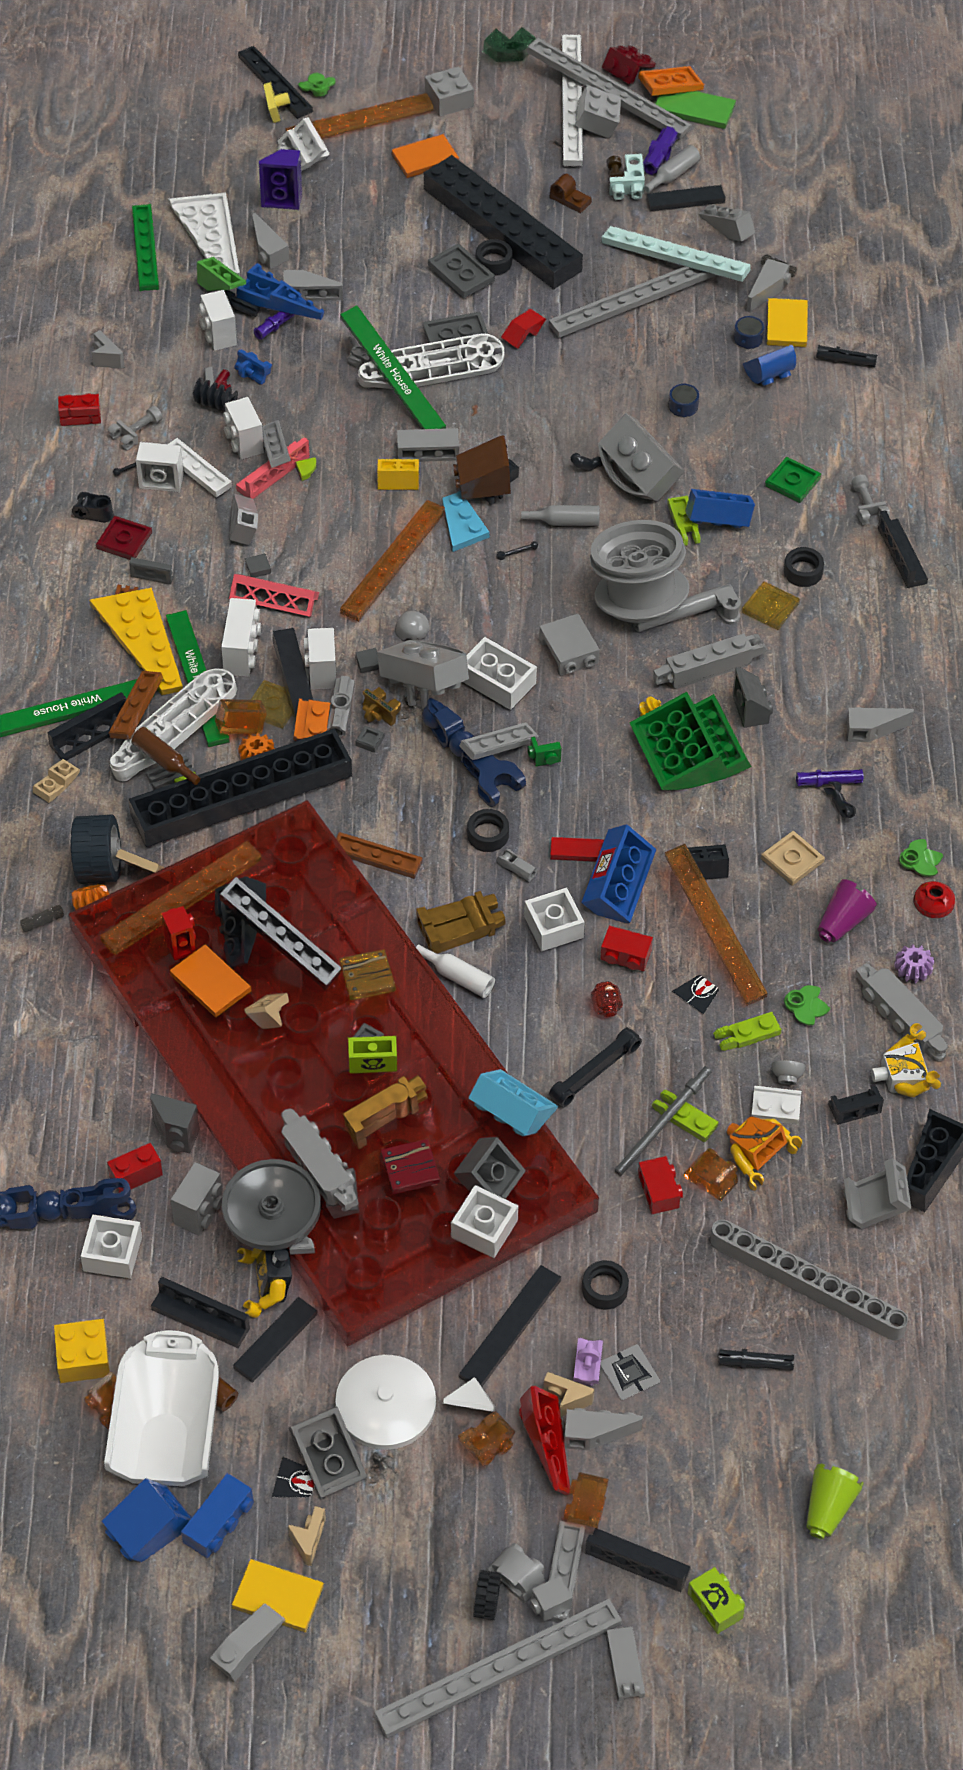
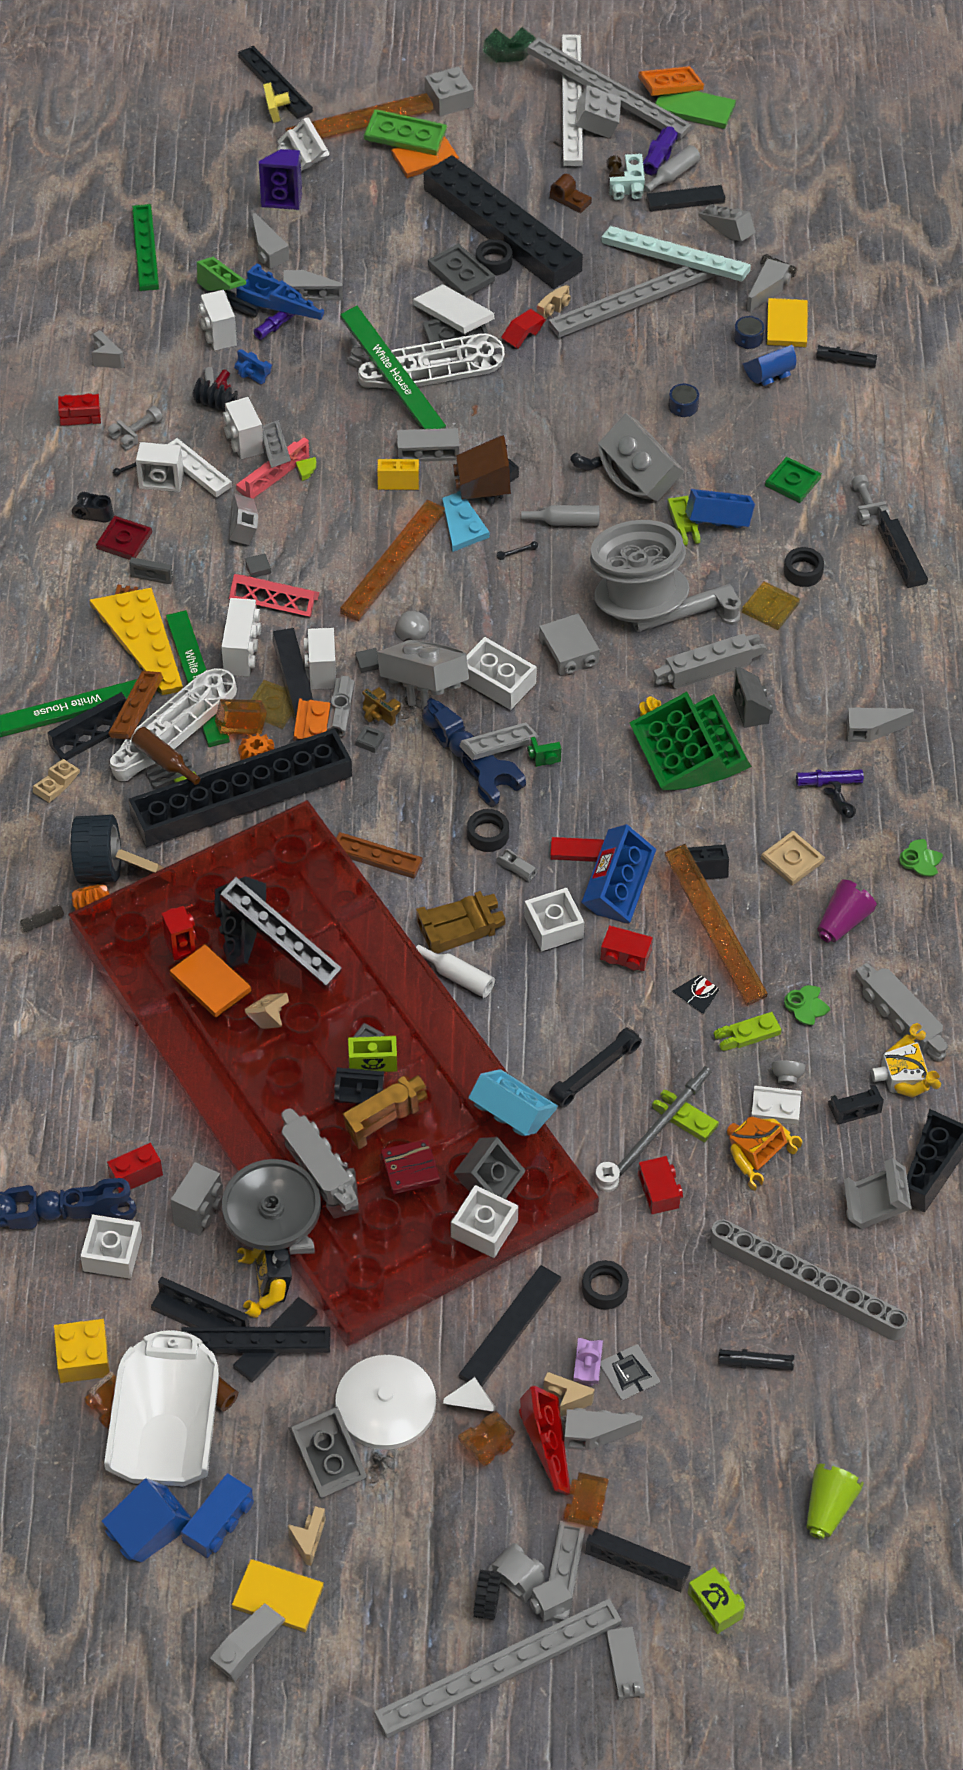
(176, 1122): dark grey slope -> none
(184, 895): clear orange plate -> none
(208, 225): white wing -> none
(263, 1339): none -> black tile
(292, 1480): black sticker -> none
(317, 84): bright green plate -> none
(357, 1085): none -> black hinge
(367, 974): clear yellow tile -> none
(405, 132): none -> bright green tile
(453, 309): none -> white tile
(554, 302): none -> tan slope
(606, 999): clear red head -> none
(610, 1182): none -> white wheel
(626, 62): dark red bracket -> none
(713, 1173): clear orange cylinder -> none
(914, 963): lavender gear -> none
(934, 906): red piece -> none

